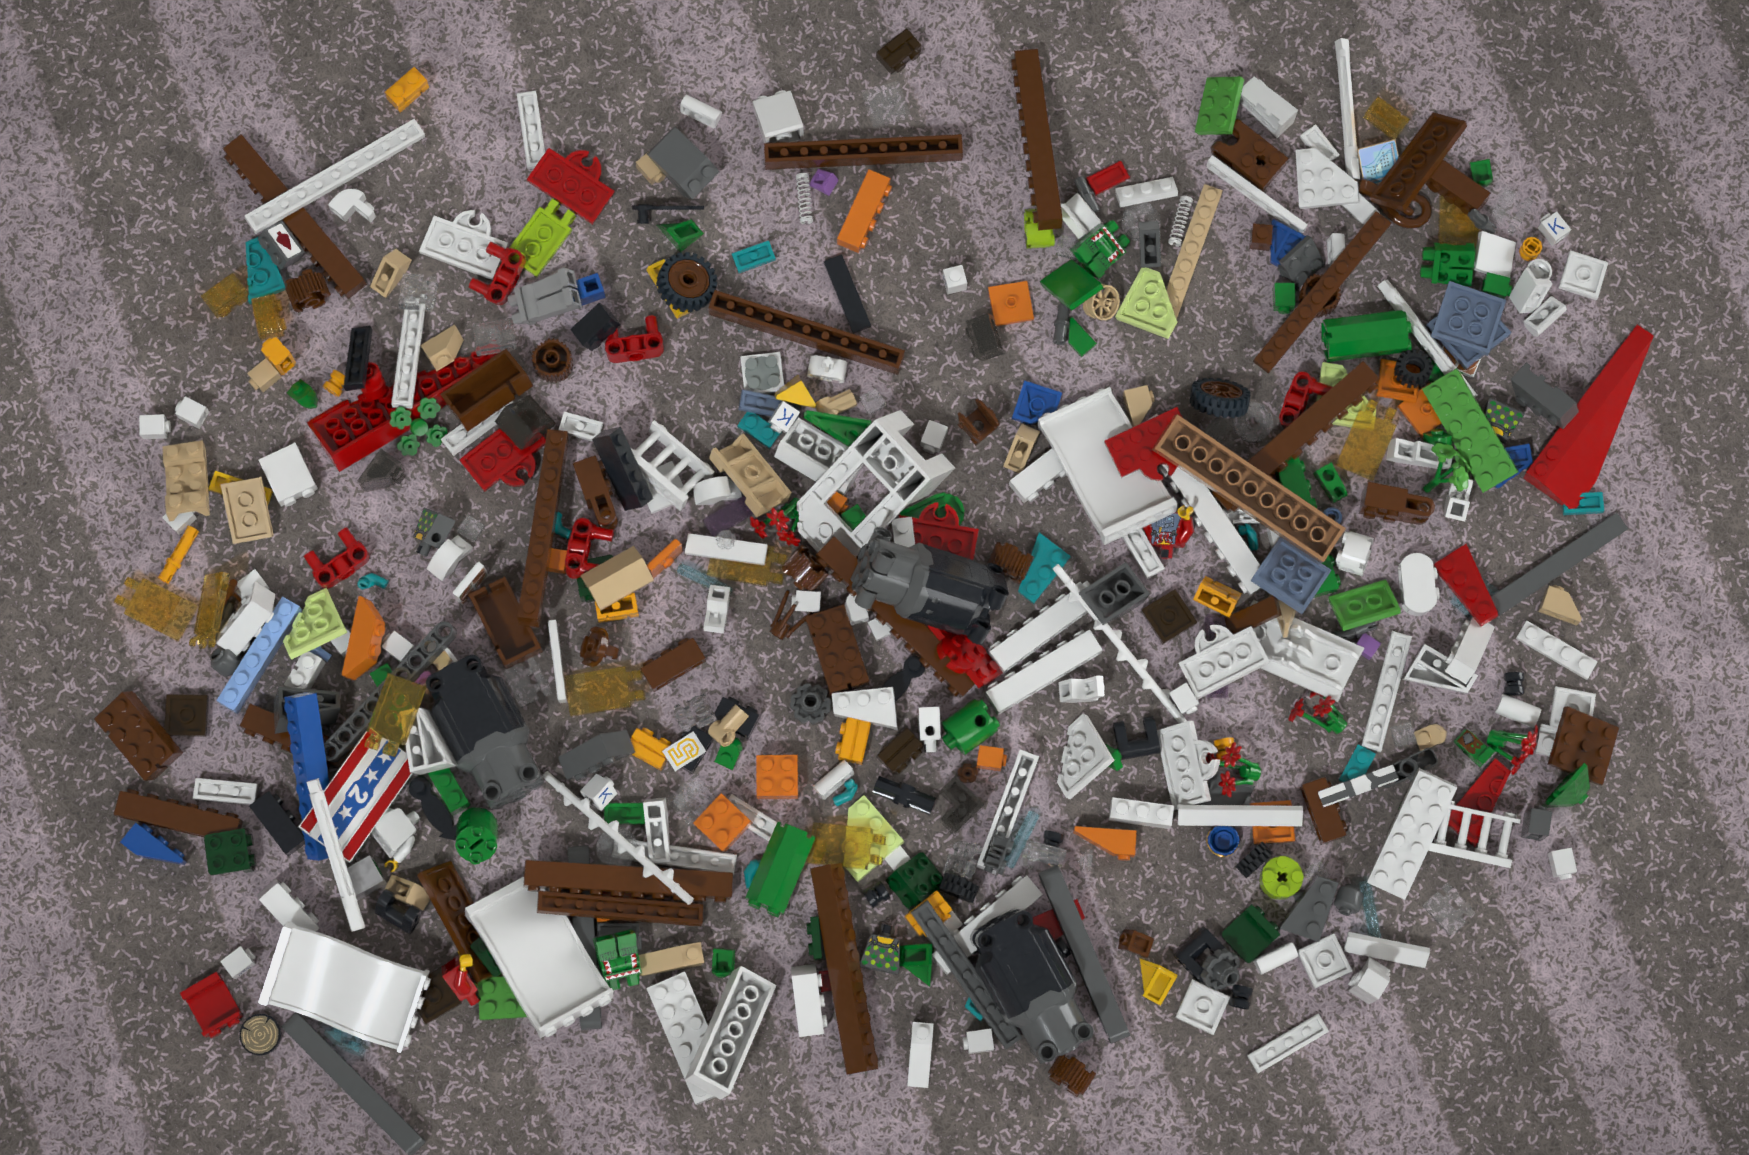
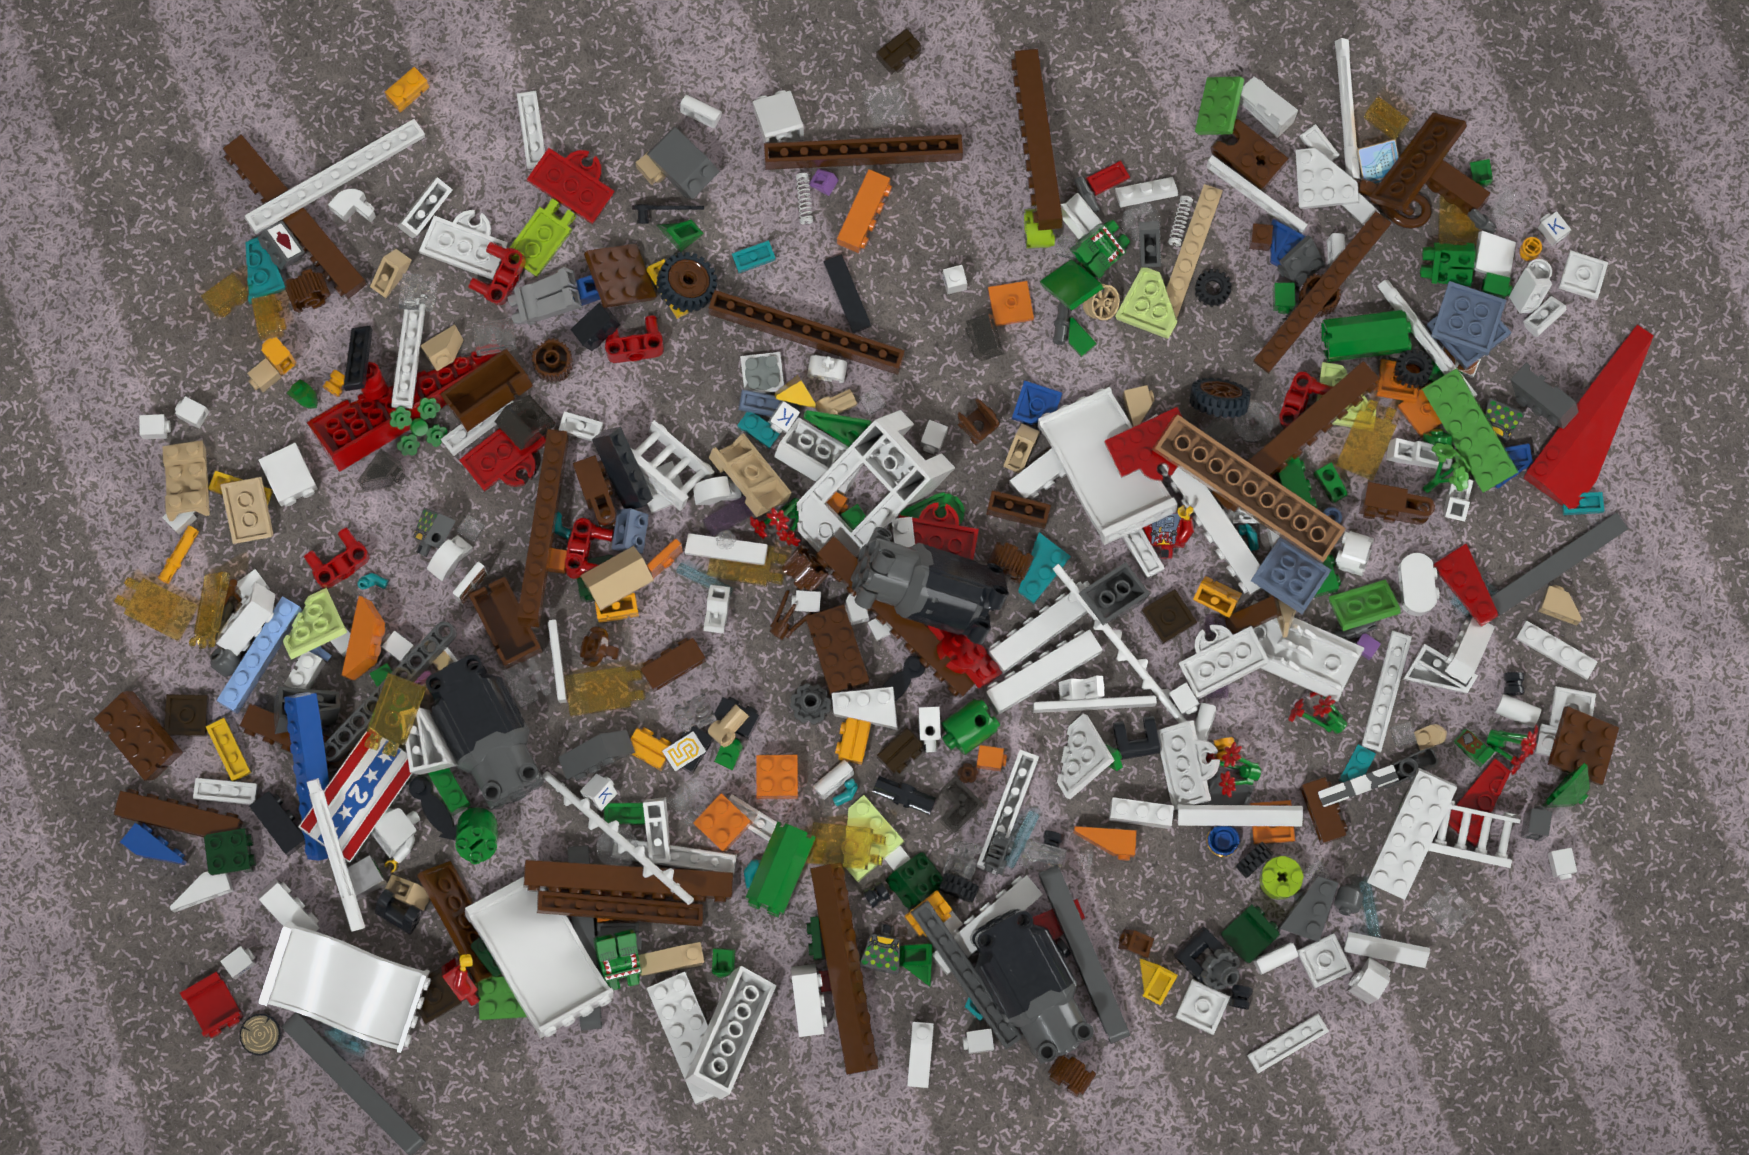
(203, 889): none -> white slope
(228, 749): none -> yellow plate
(424, 207): none -> white brick
(620, 275): none -> reddish brown plate
(630, 530): none -> sand blue brick
(1018, 509): none -> reddish brown brick
(1094, 704): none -> white tile
(1204, 720): none -> white brick
(1217, 277): none -> black tyre

